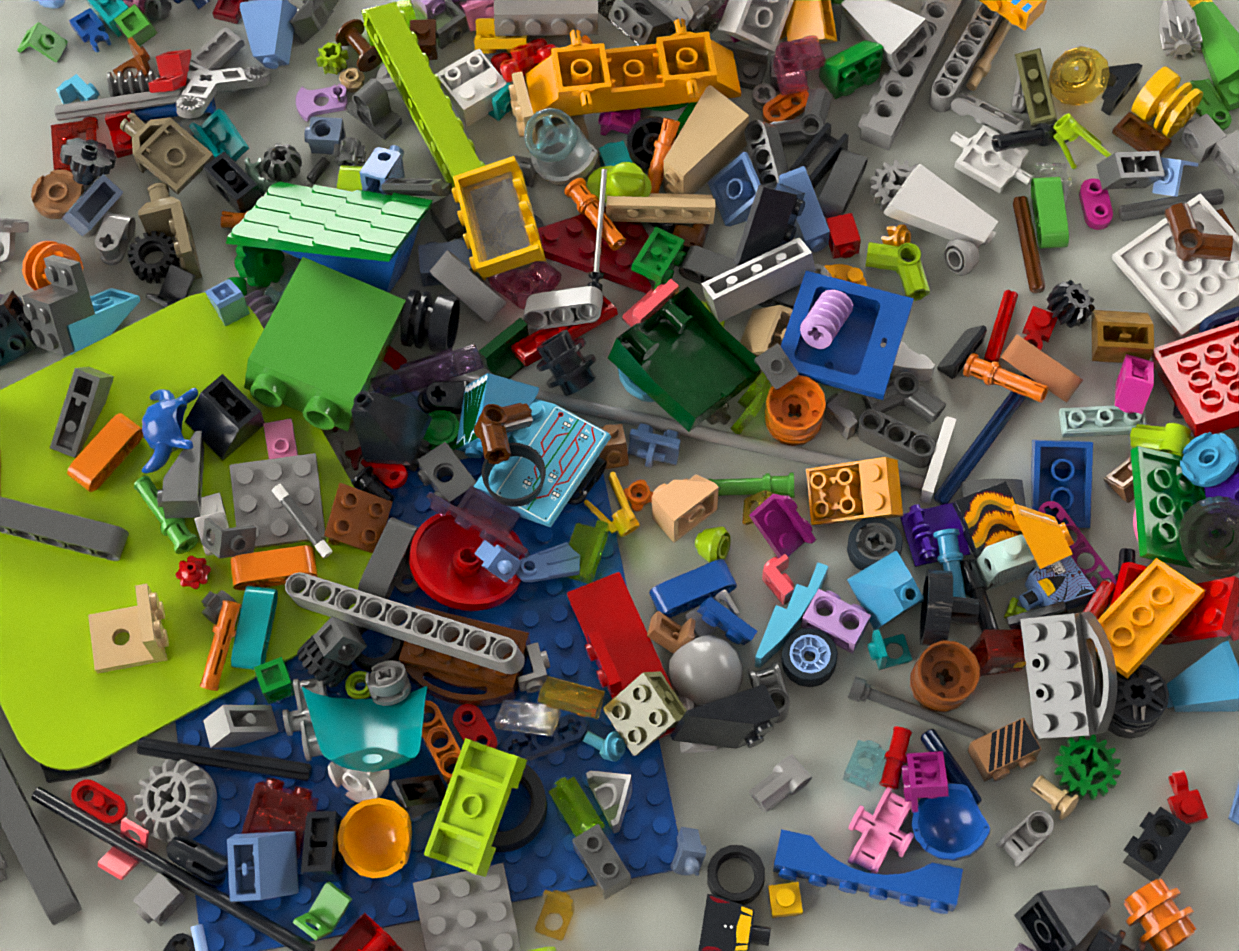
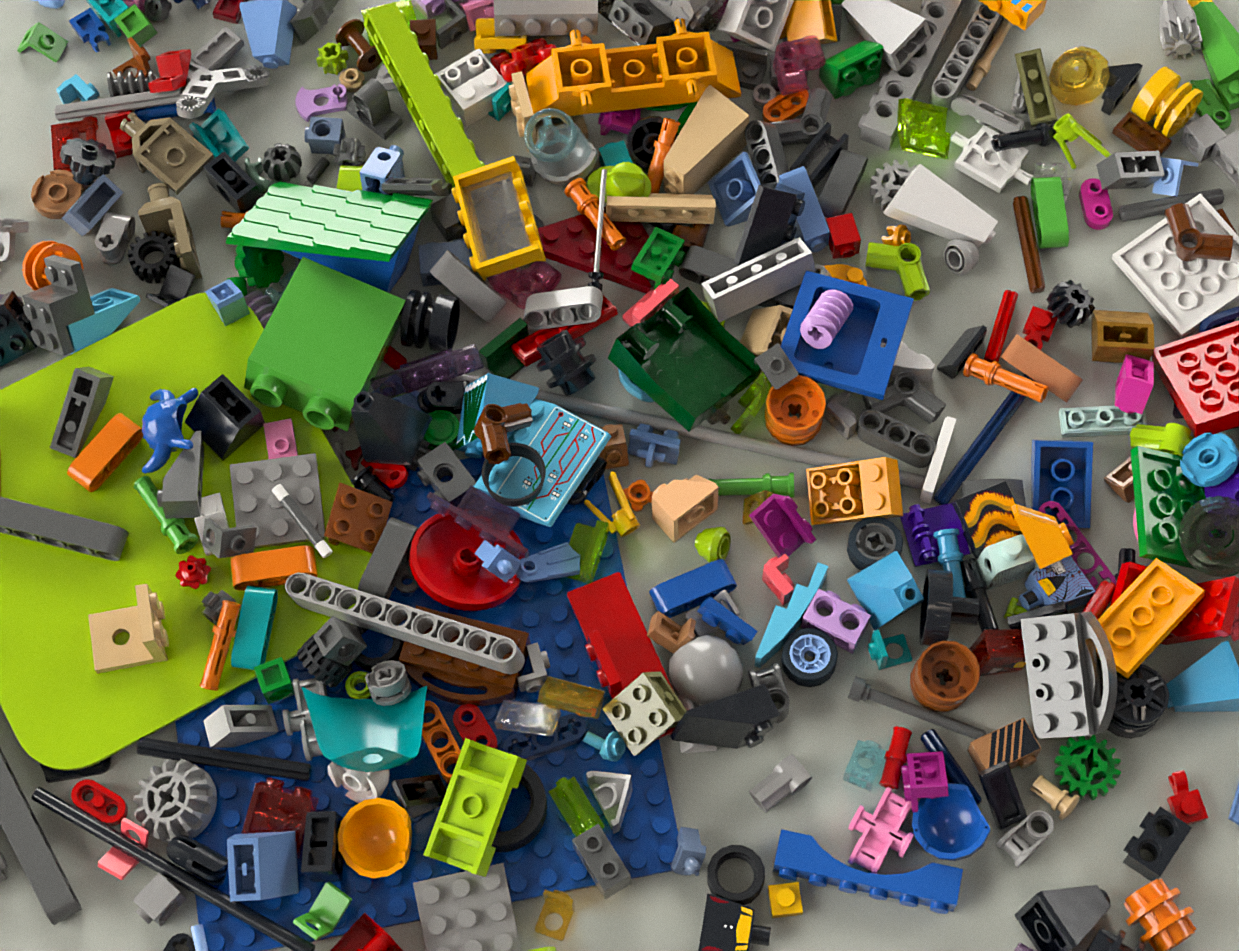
(923, 128): none -> clear neon green slope
(1002, 795): none -> black tile

